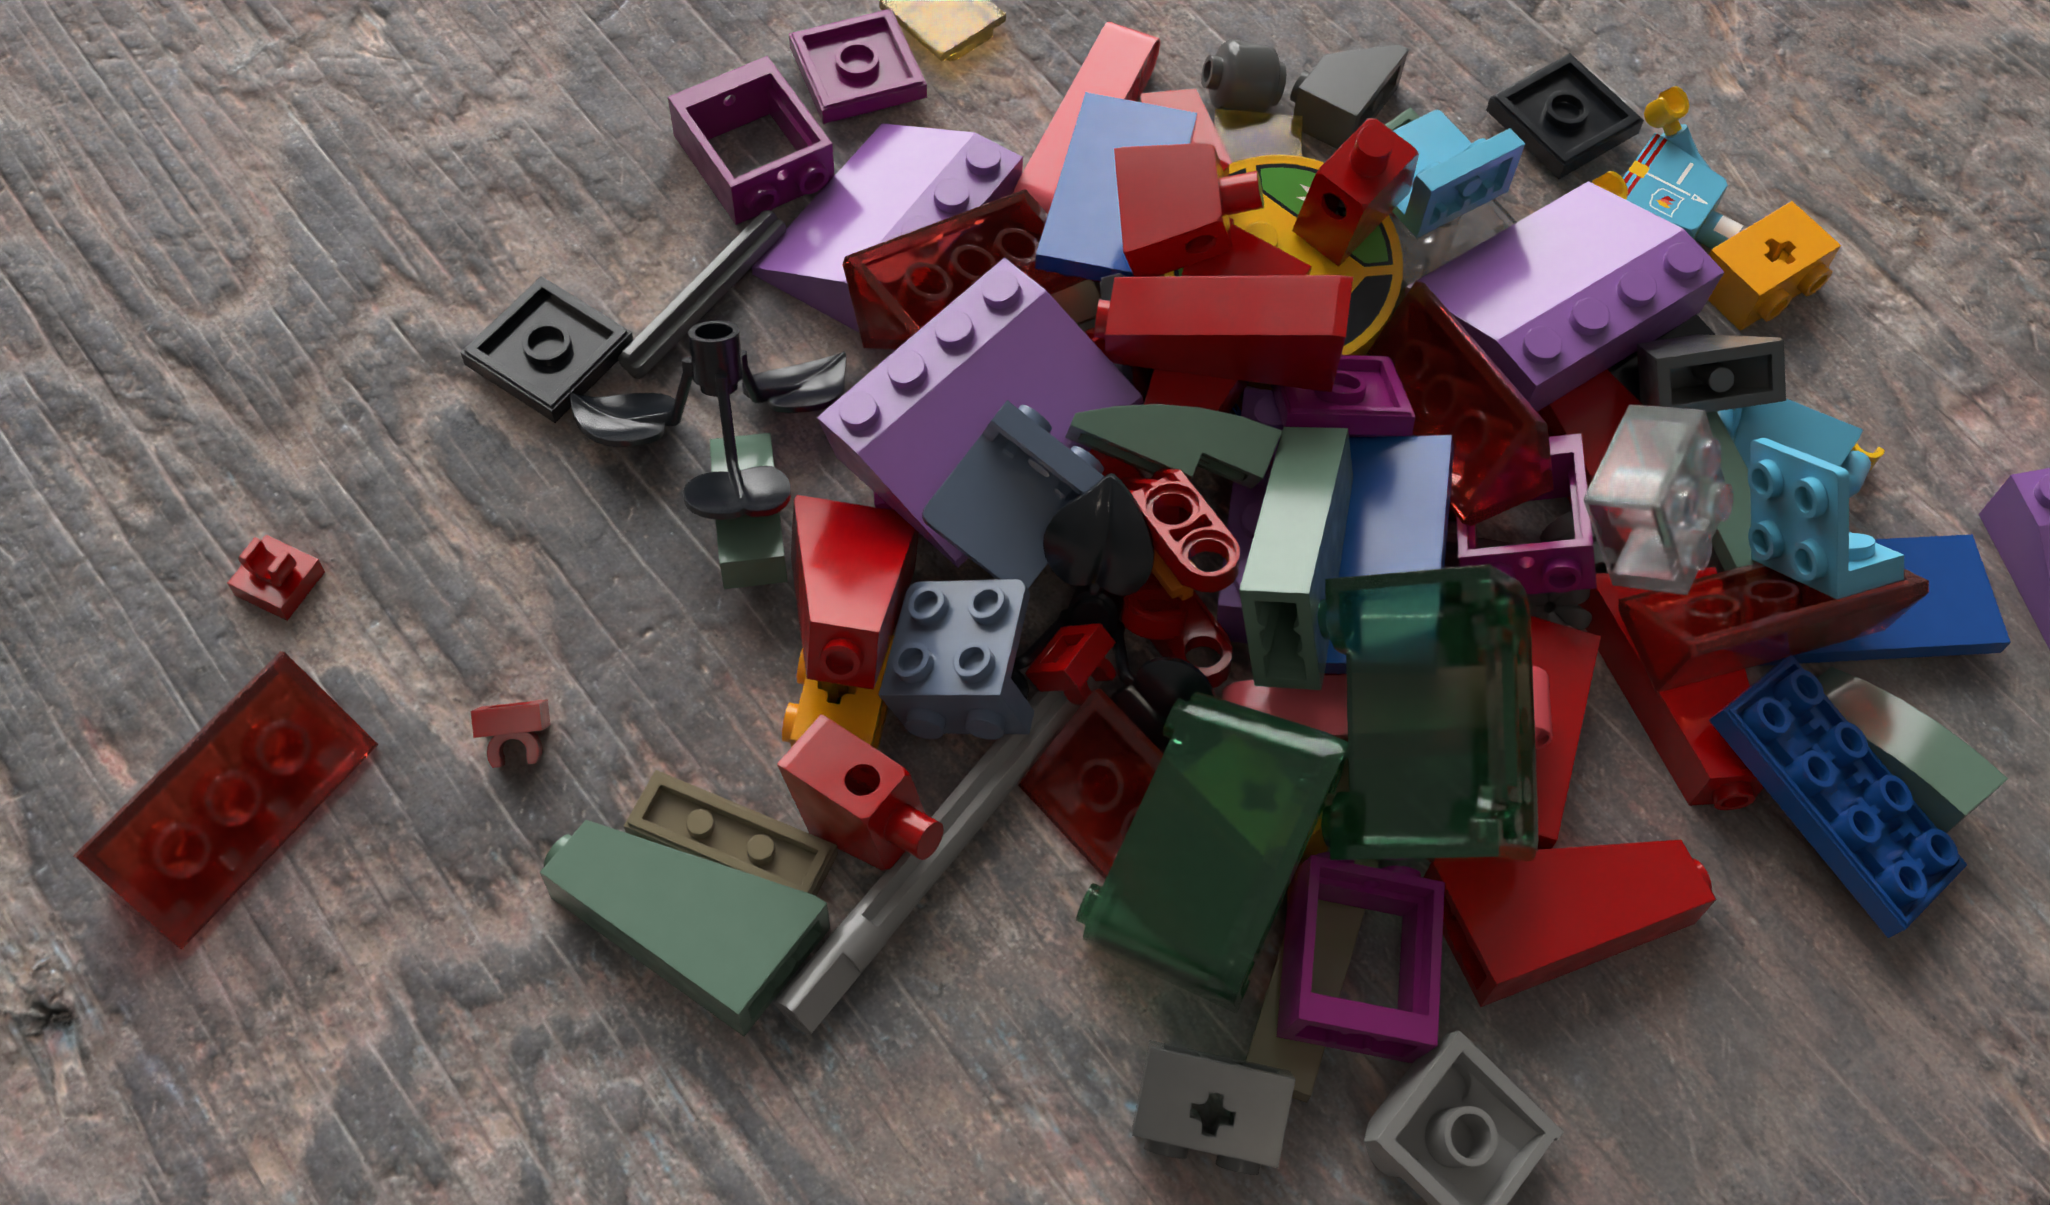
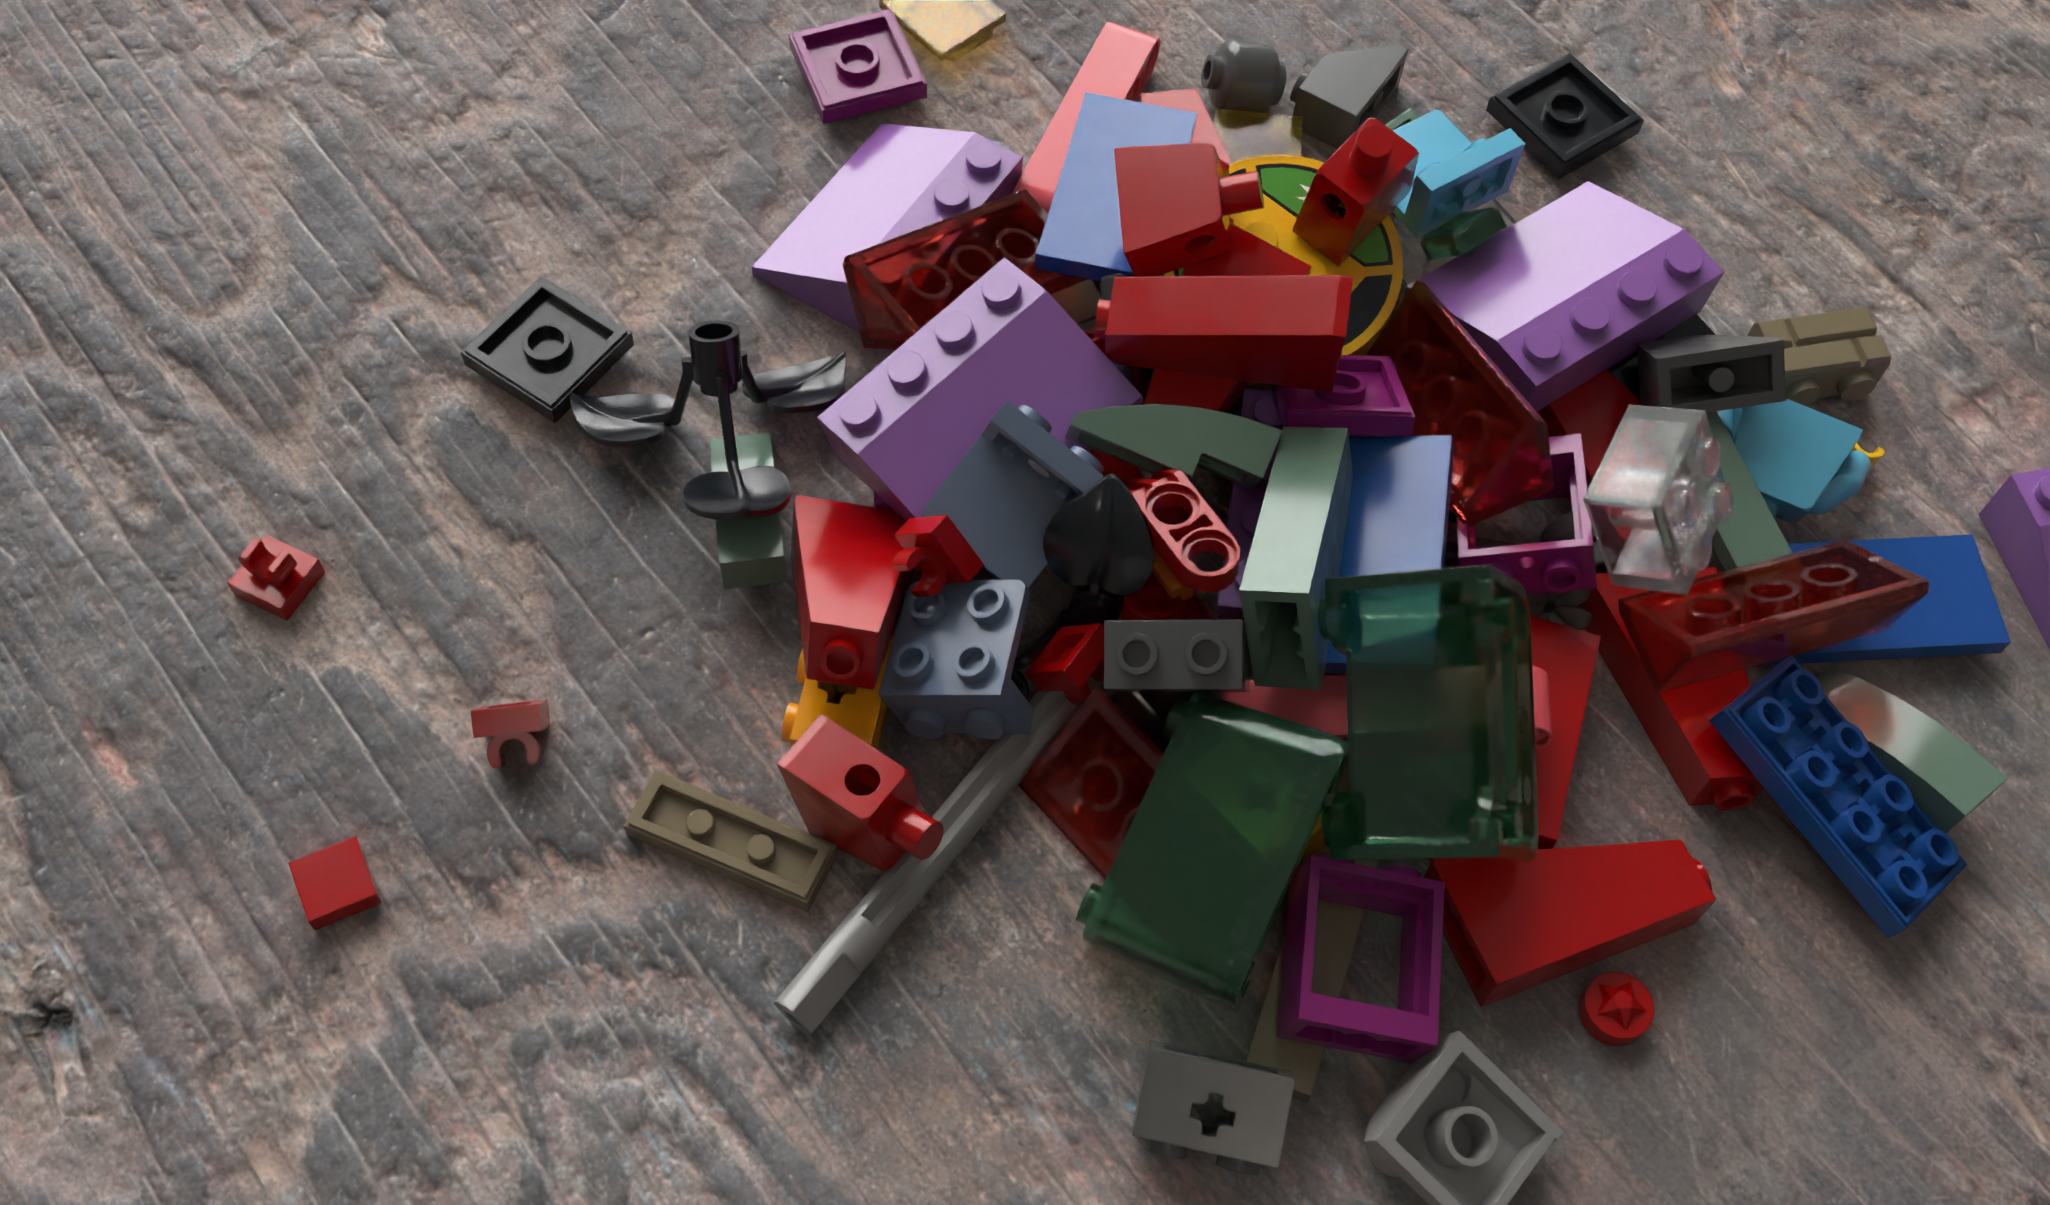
(226, 801): clear red slope -> none
(334, 883): none -> red tile
(690, 920): sand green slope -> none
(701, 294): dark grey axle -> none
(755, 92): magenta window -> none
(938, 552): none -> red tile
(1176, 656): none -> dark grey brick
(1463, 234): none -> clear green tile
(1616, 1008): none -> red tile
(1674, 177): medium azure torso -> none
(1771, 265): light orange brick -> none
(1804, 524): medium azure bracket -> none
(1829, 354): none -> dark tan brick

